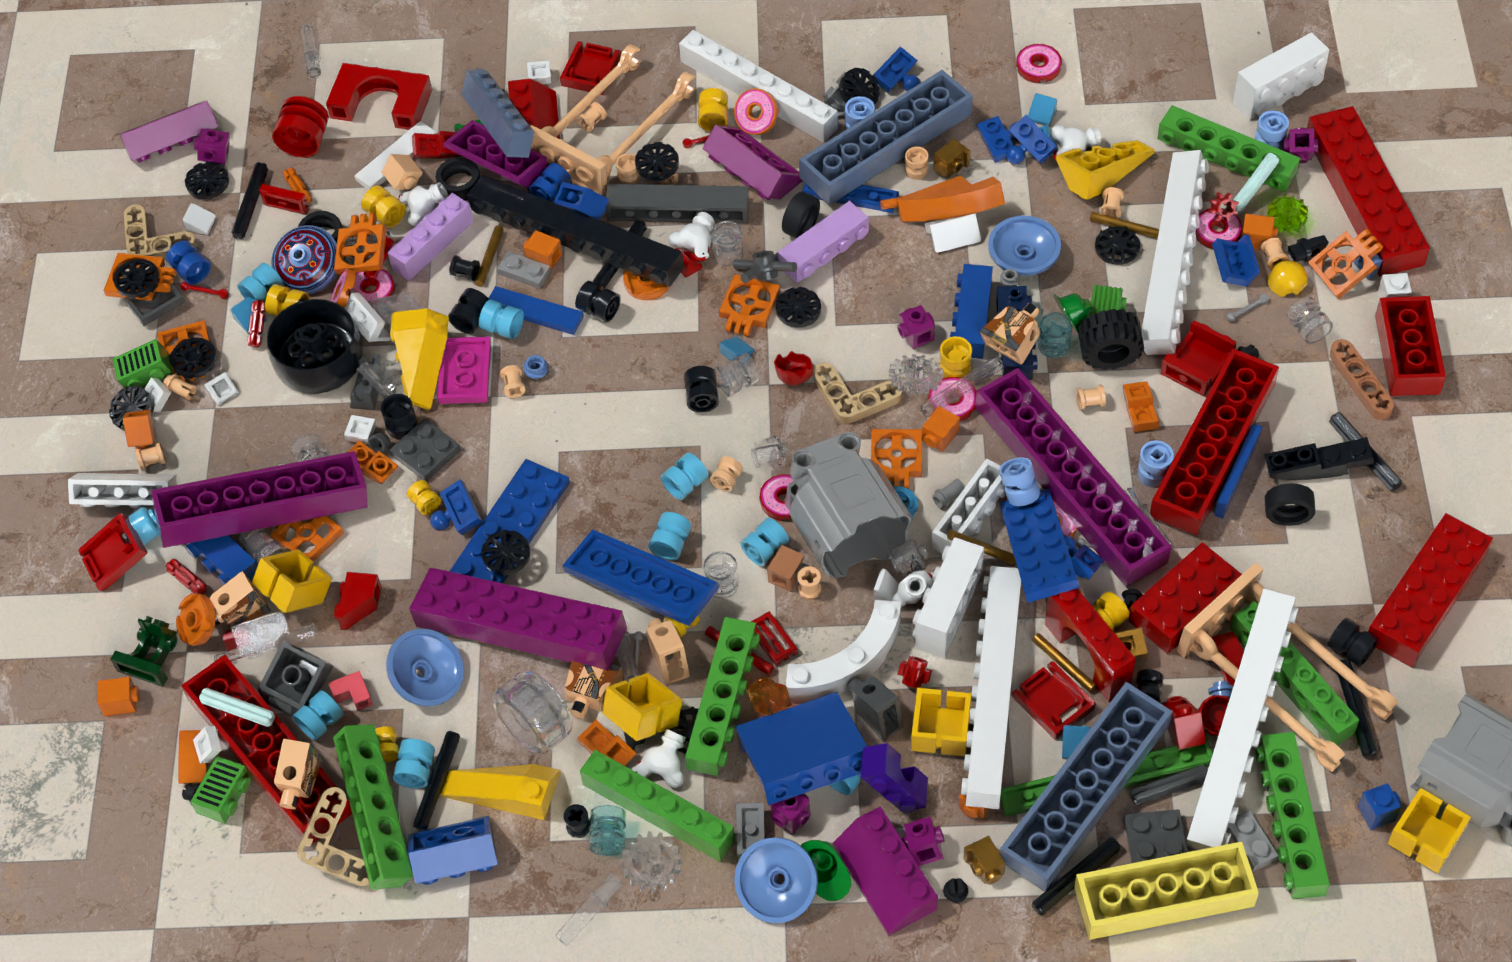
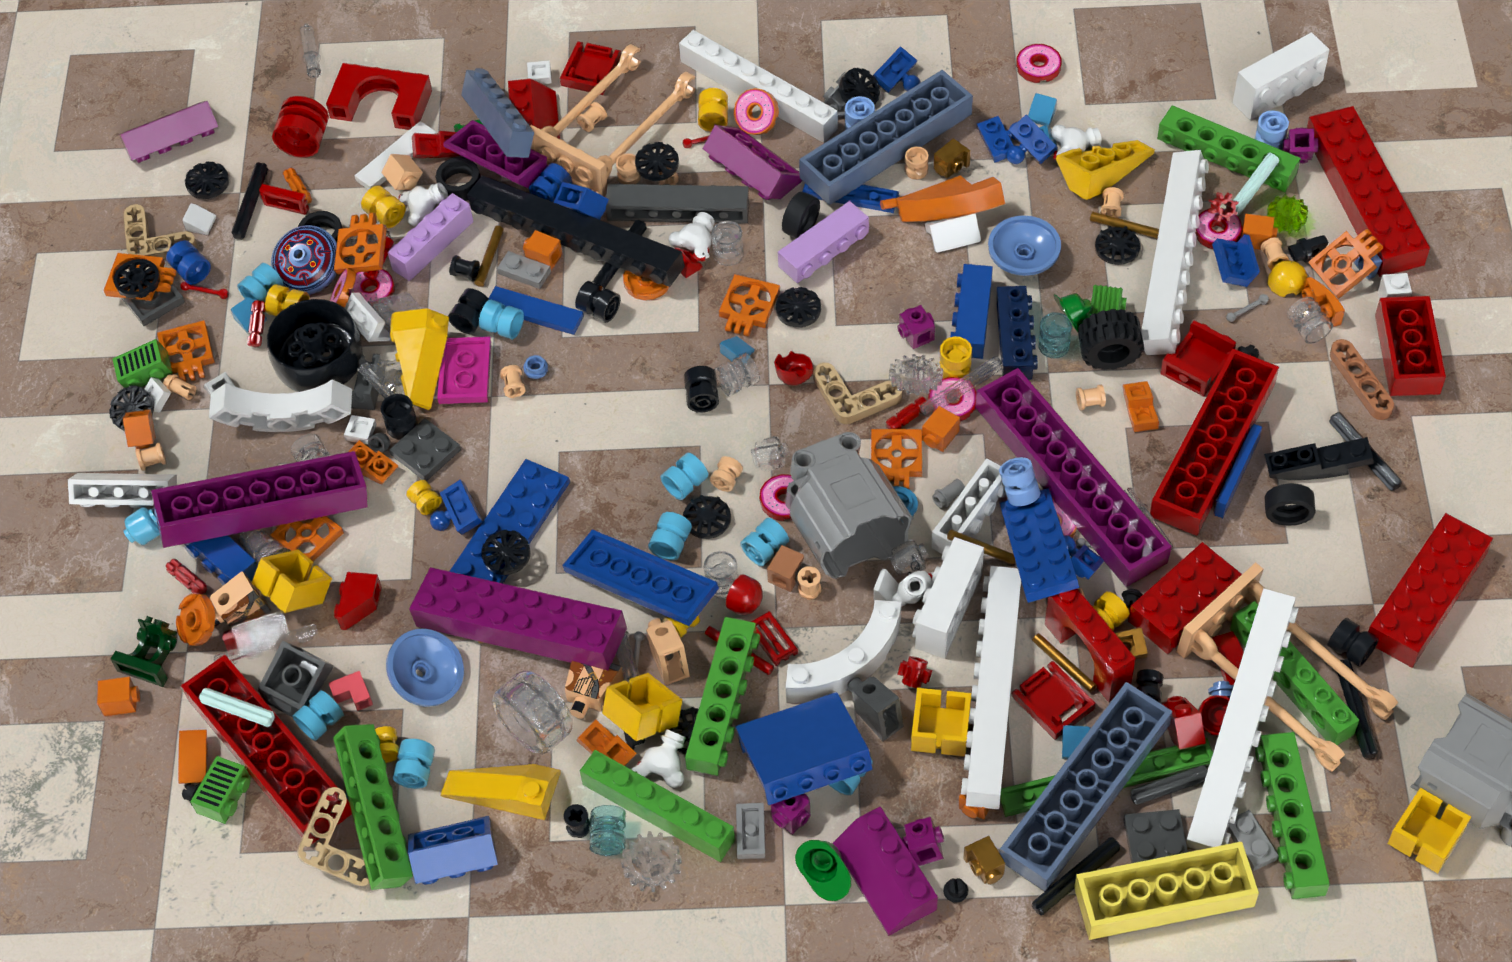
(109, 555): red container -> none
(193, 357): black wheel -> none
(207, 744): white plate -> none
(212, 146): magenta brick -> none
(281, 411): none -> white brick
(296, 771): light nougat torso -> none
(436, 780): black axle -> none
(589, 909): clear axle -> none
(708, 516): none -> black wheel
(744, 595): none -> red hair
(758, 884): medium blue dish -> none
(763, 266): dark grey bar -> none
(768, 696): clear orange brick -> none
(902, 787): dark purple arch -> none
(906, 414): none -> red axle
(1009, 278): light grey pin -> none
(1013, 332): torso -> none
(1154, 462): light blue wheel -> none
(1326, 300): none -> orange slope
(1379, 806): blue brick -> none

